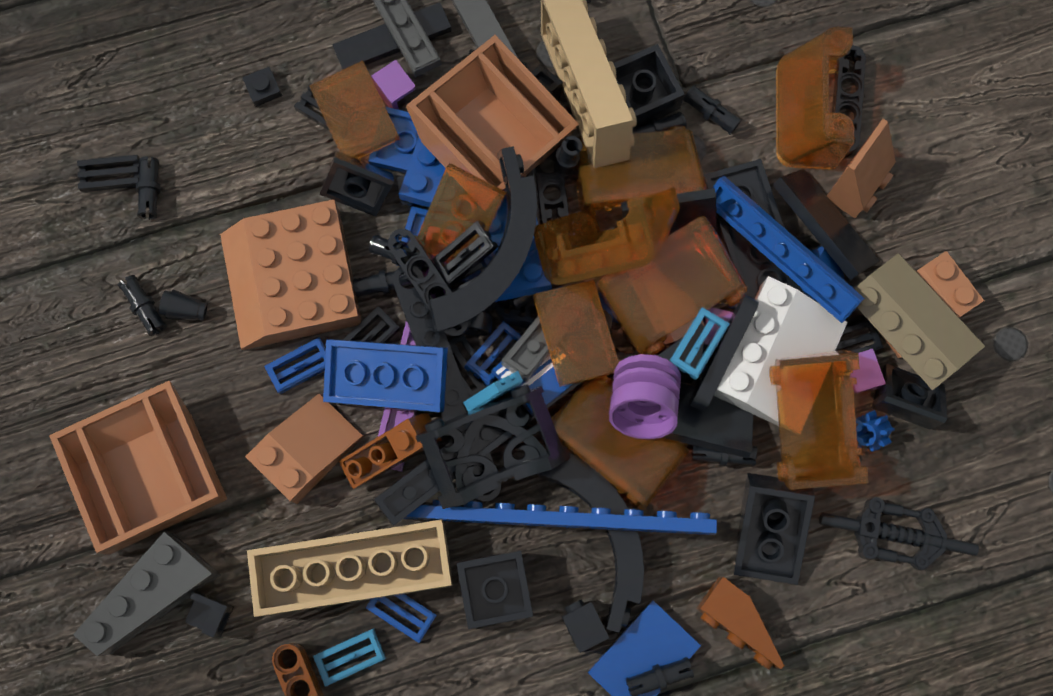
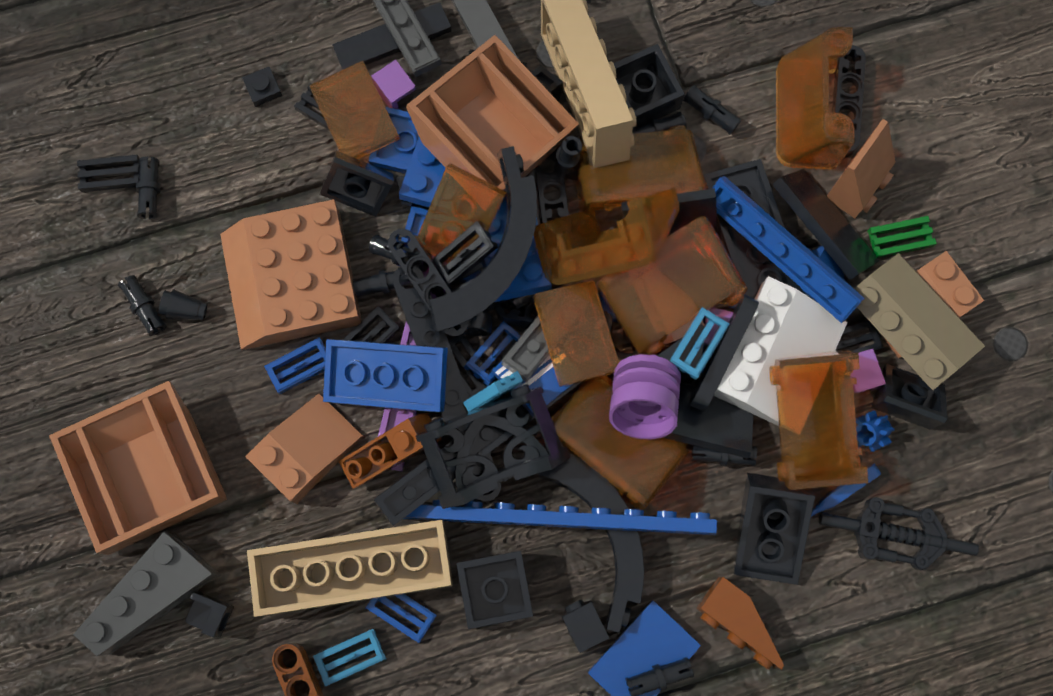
(844, 491): none -> blue piece
(925, 231): none -> green tile

